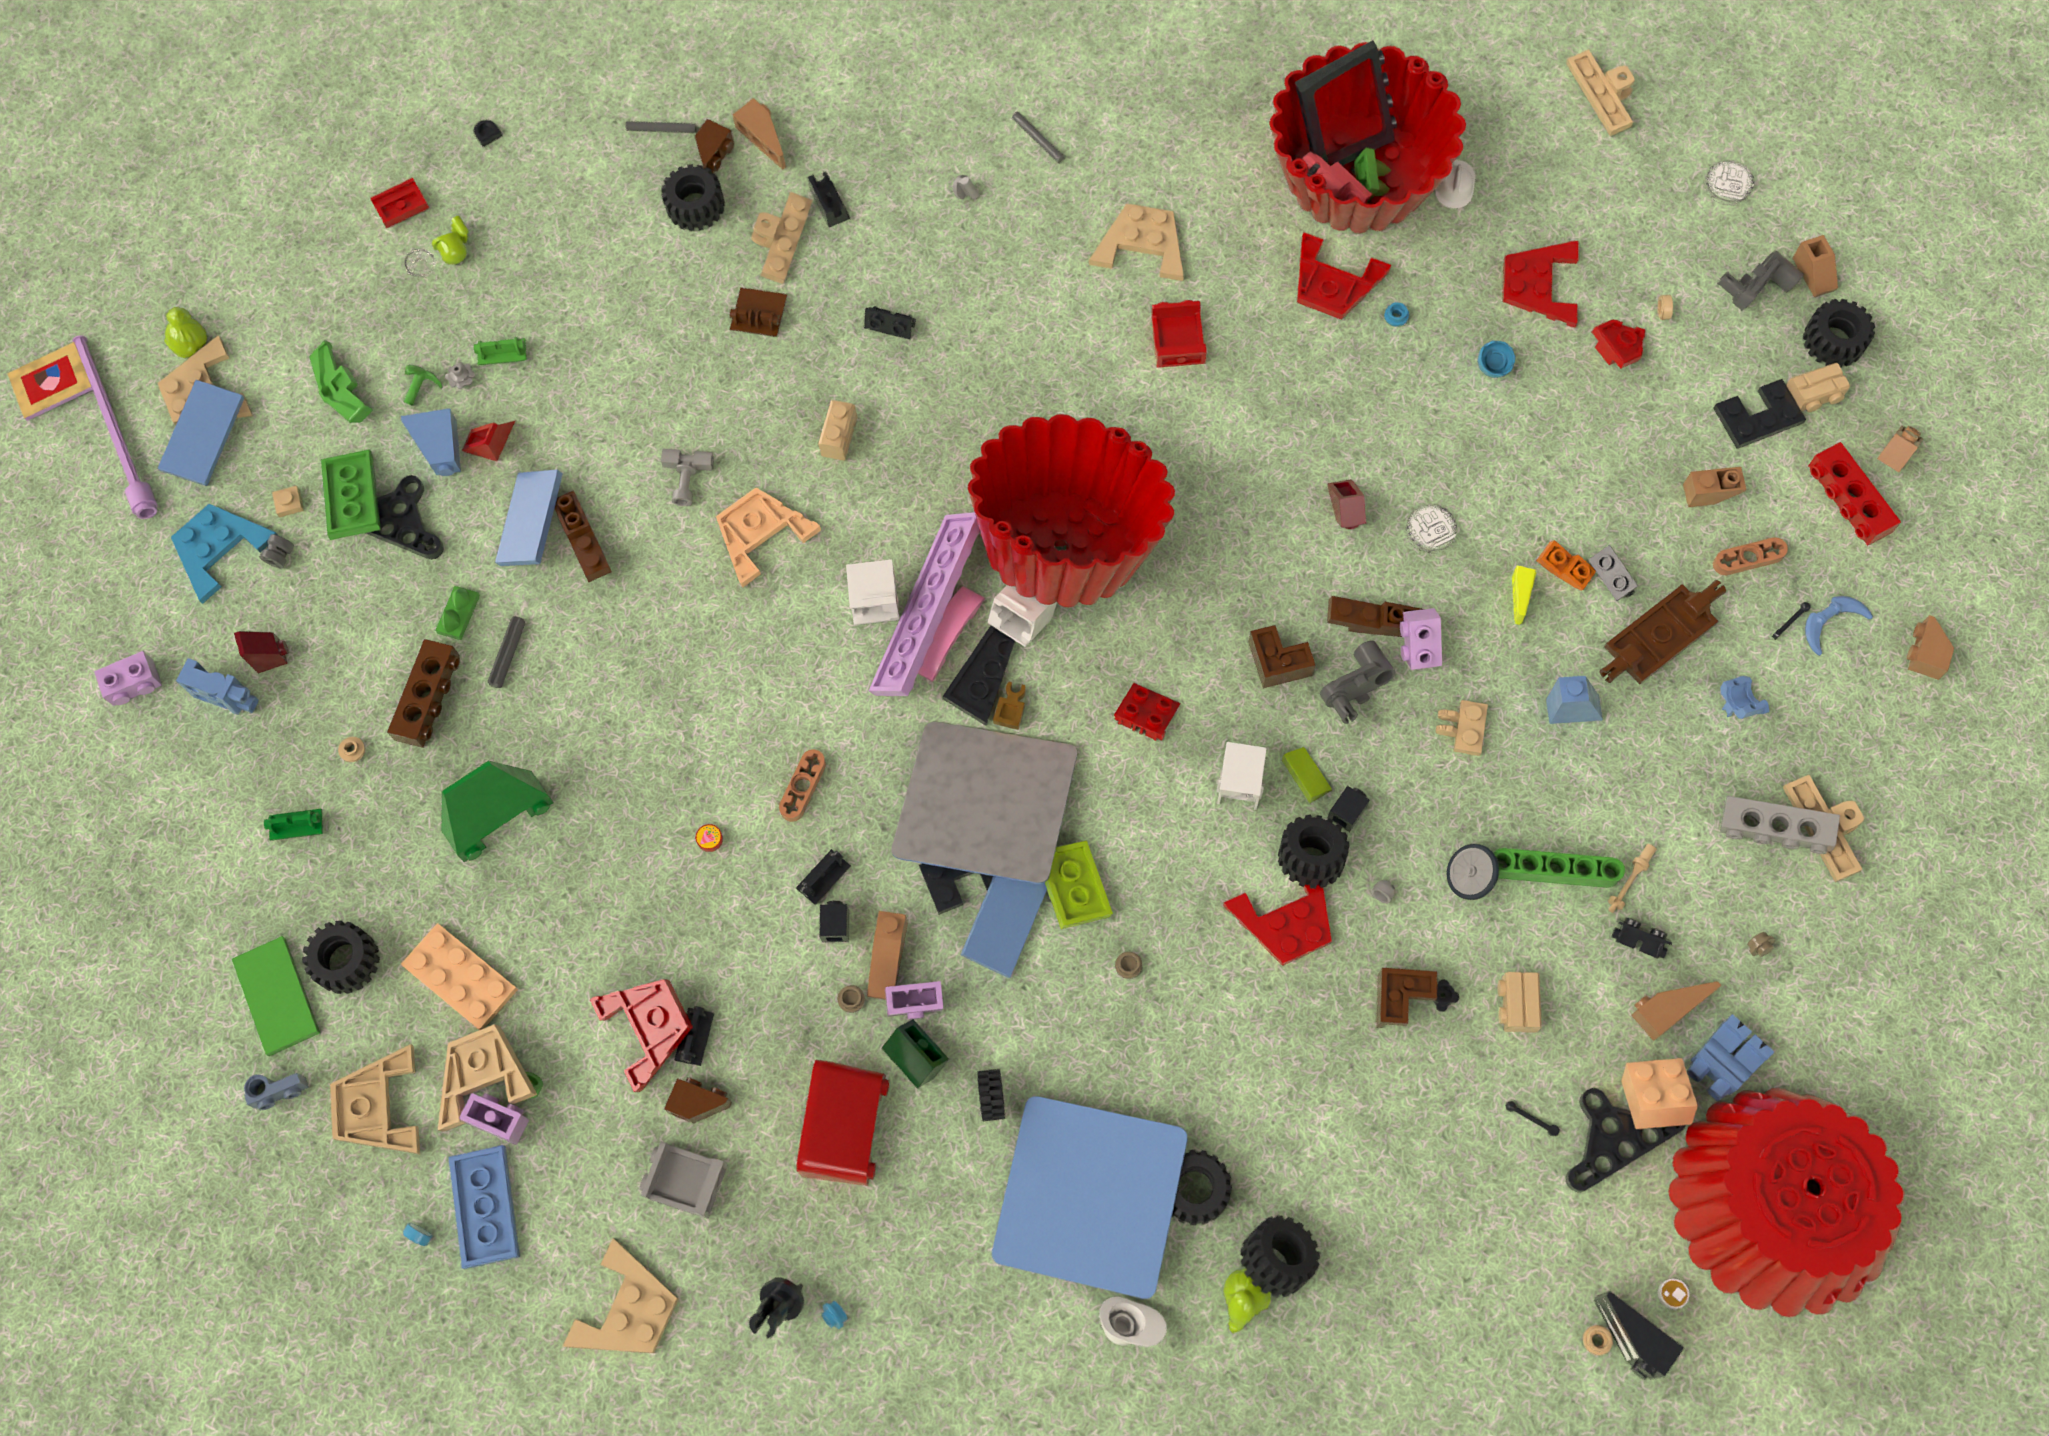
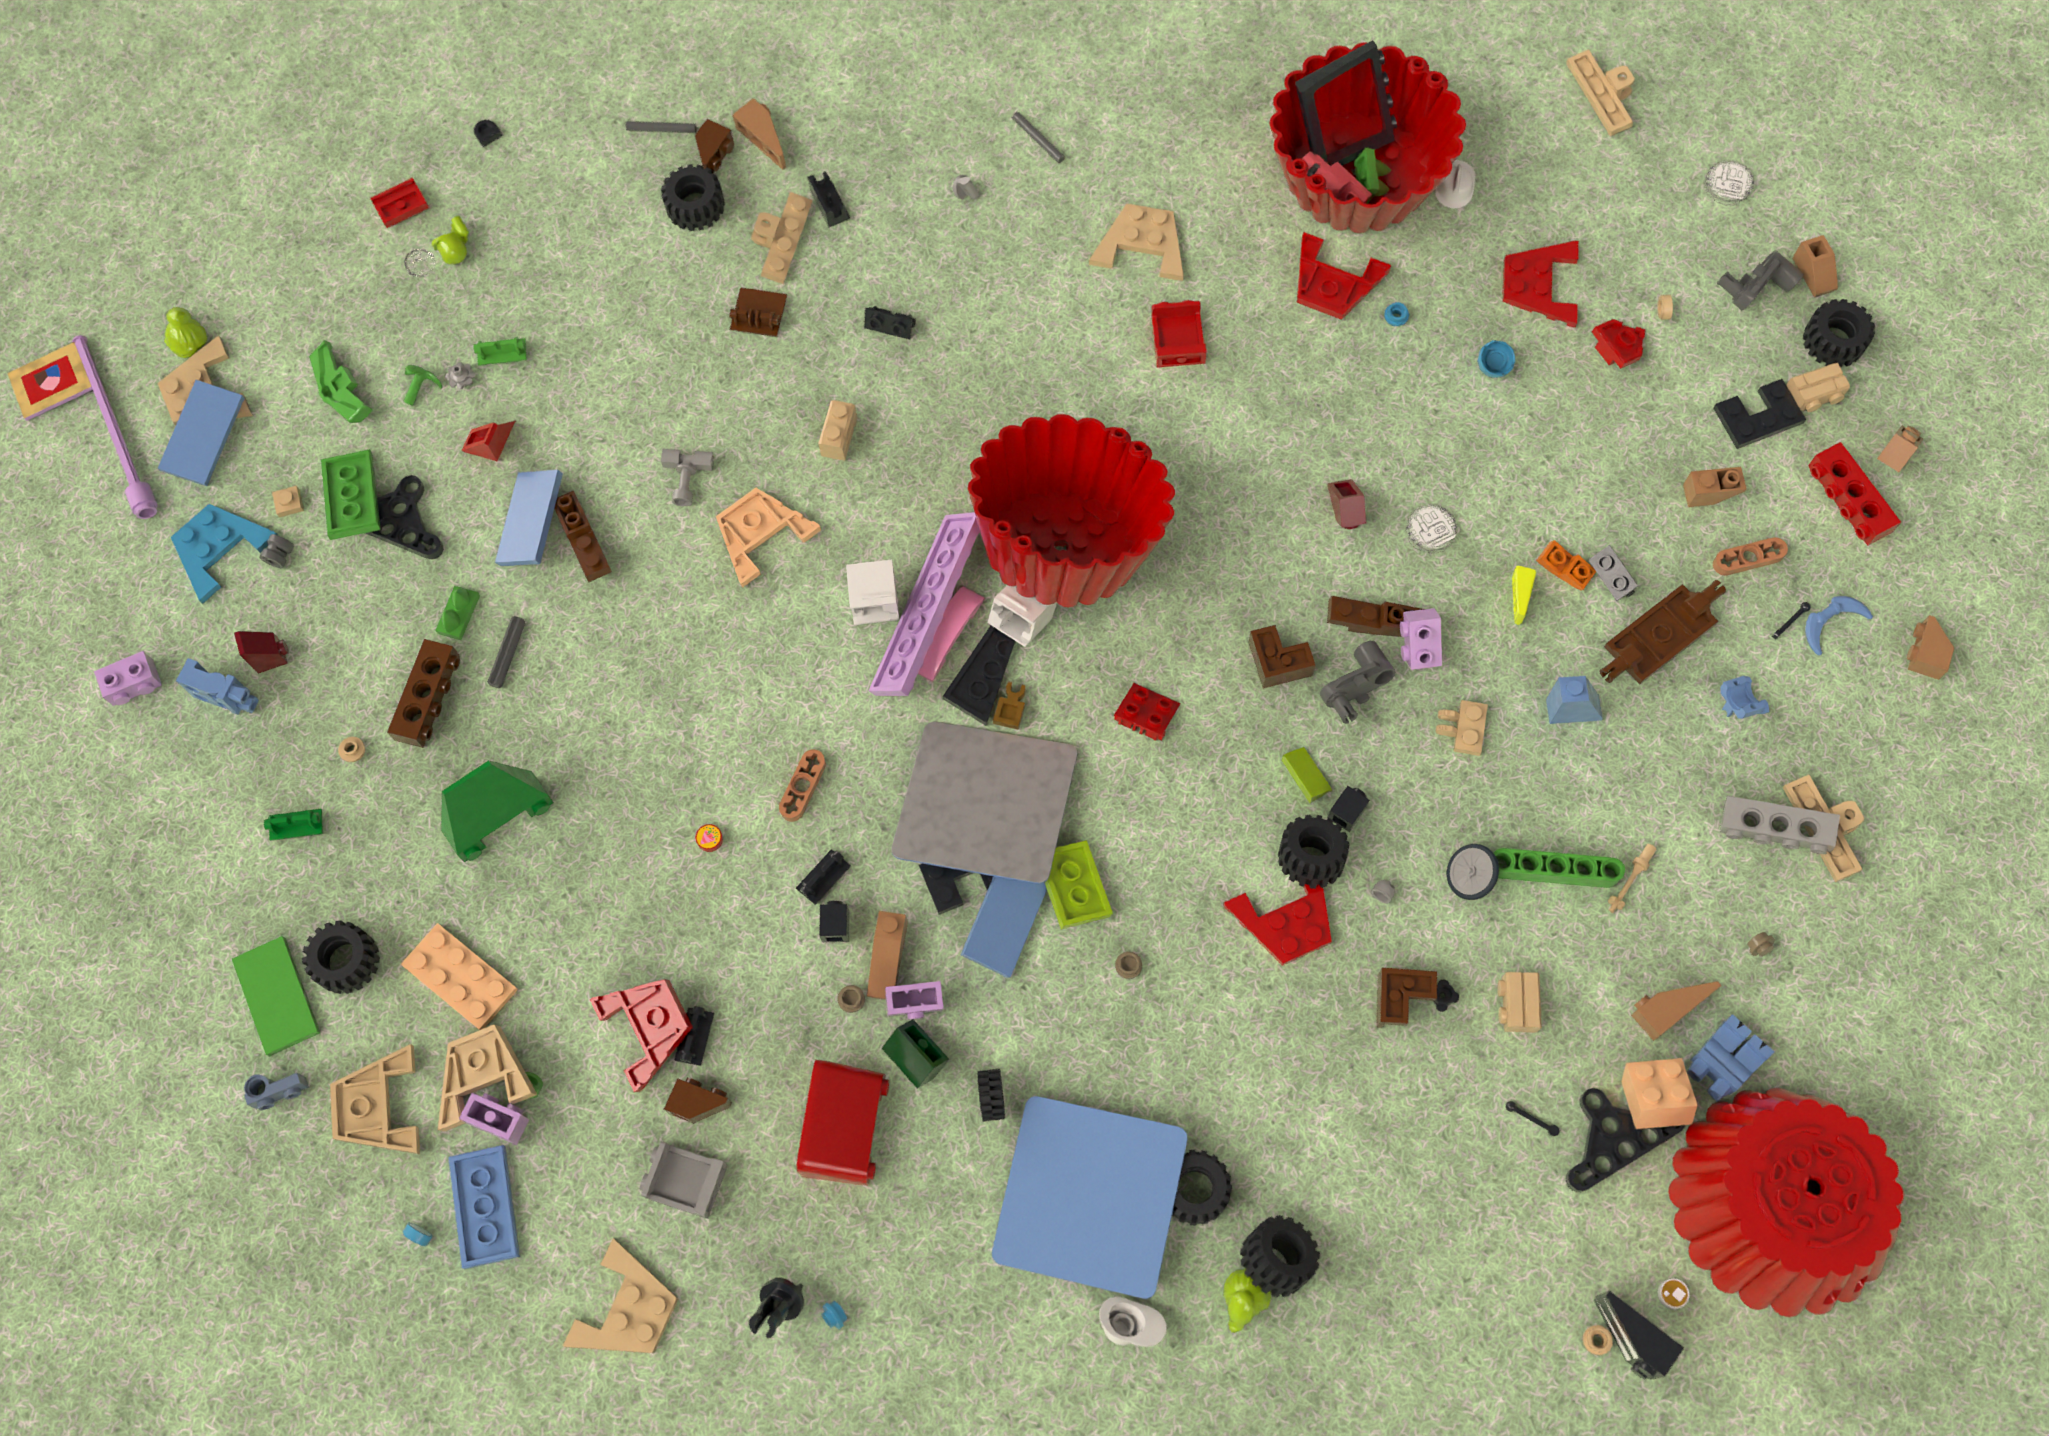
(436, 438): medium blue slope -> none
(1242, 773): white piece -> none
(1652, 941): black hinge -> none

